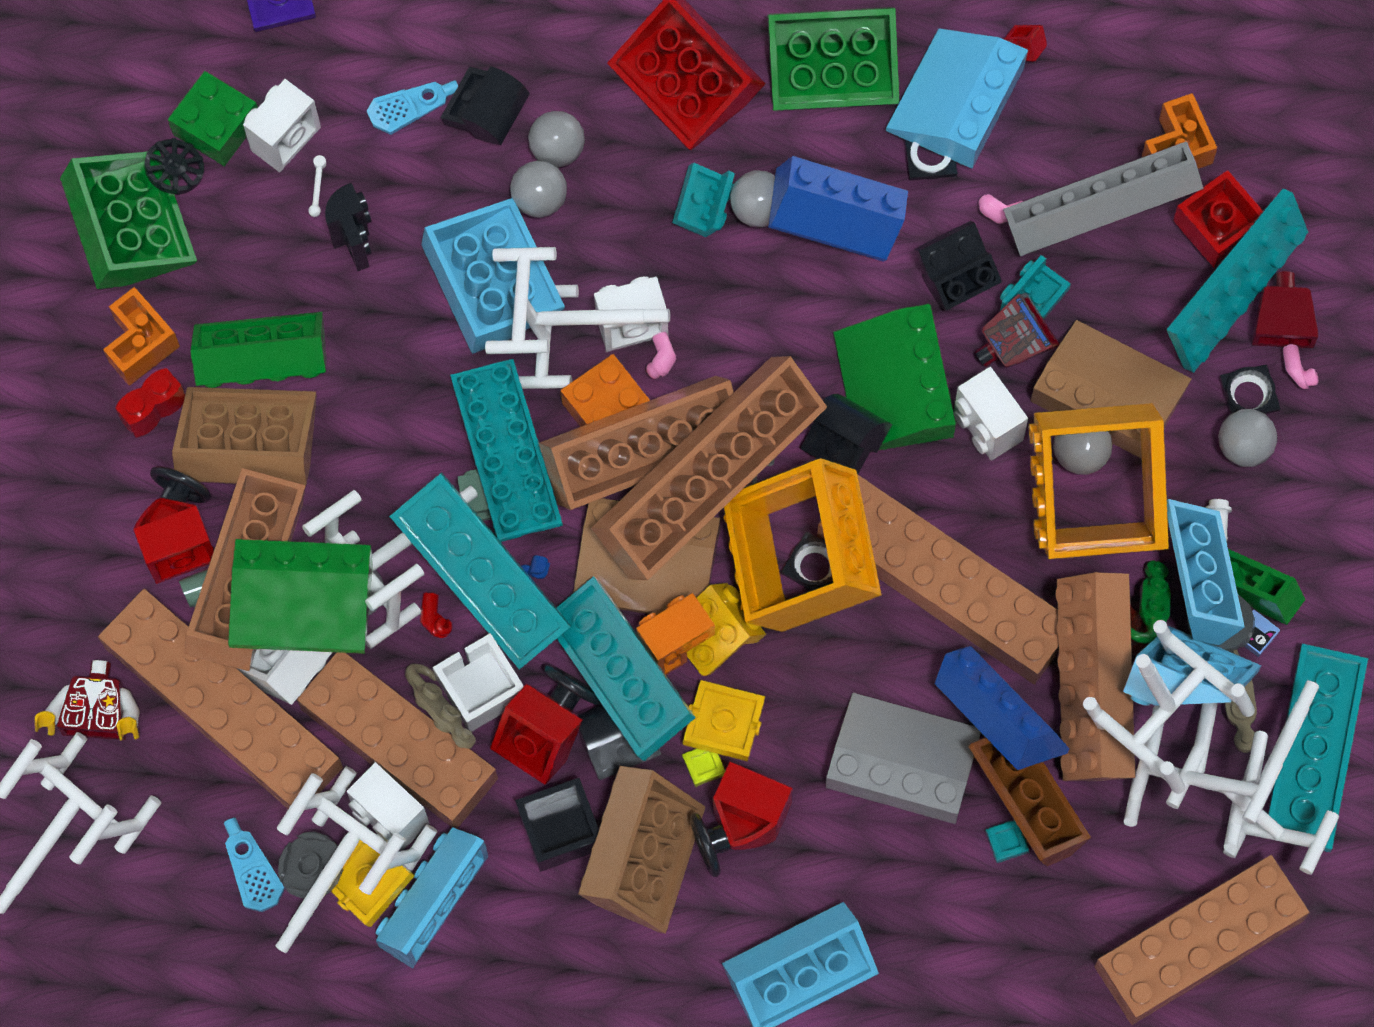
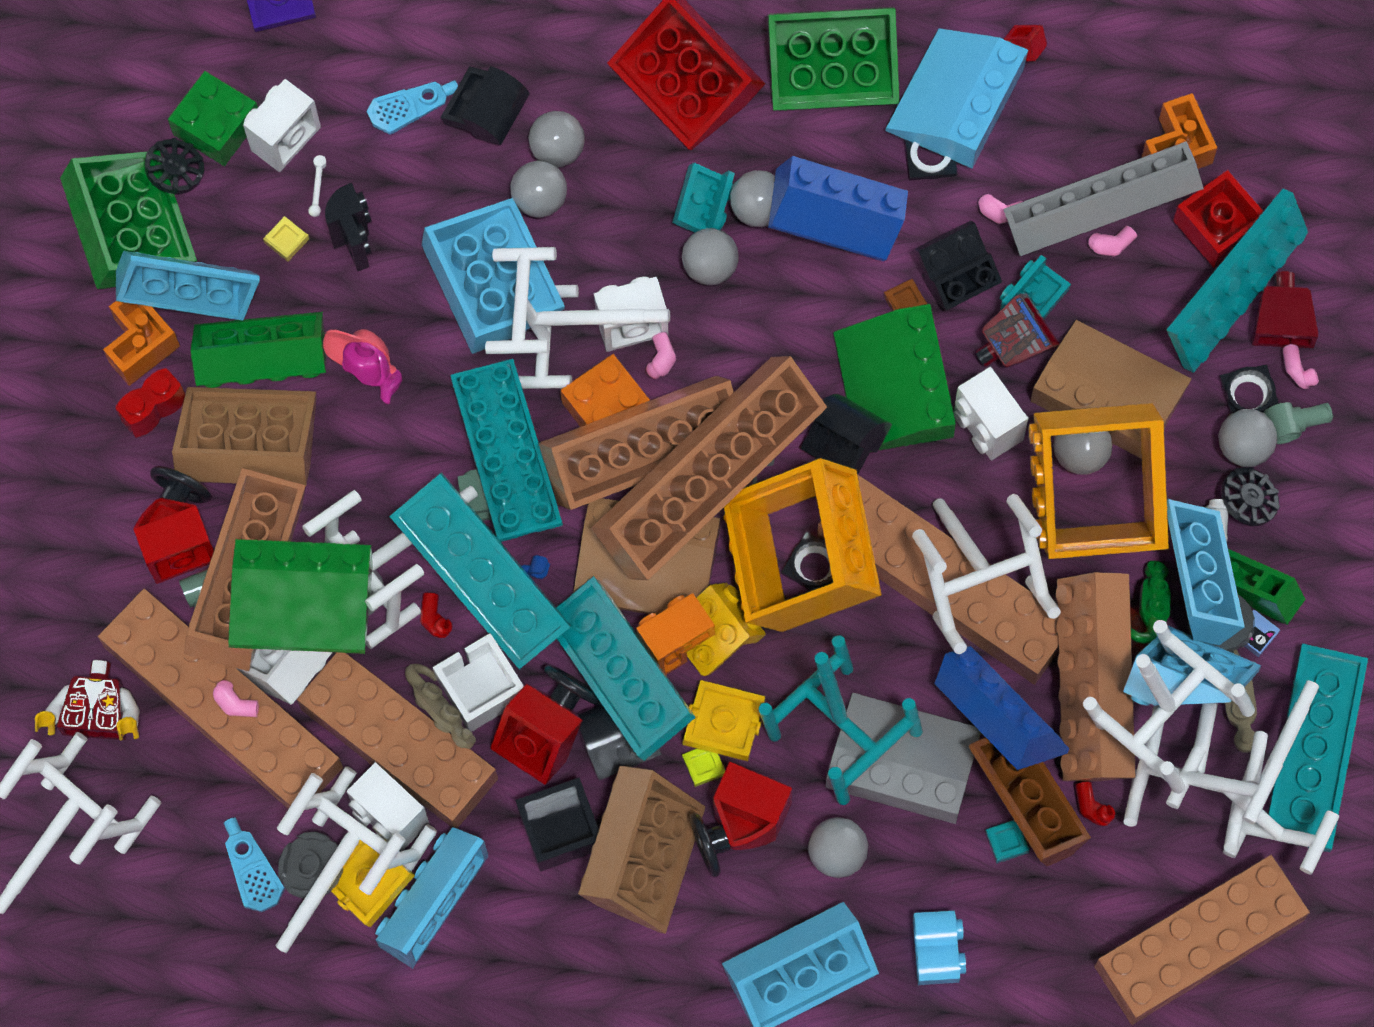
(184, 285): none -> medium azure slope
(230, 702): none -> bright pink arm
(286, 239): none -> light yellow tile
(364, 357): none -> dark pink hair
(710, 256): none -> light grey piece
(833, 707): none -> teal piece
(838, 847): none -> light grey piece
(904, 296): none -> dark orange tile
(937, 947): none -> medium azure brick
(983, 571): none -> white piece
(1091, 809): none -> red arm
(1112, 245): none -> bright pink arm
(1250, 496): none -> black wheel
(1293, 421): none -> sand green pin

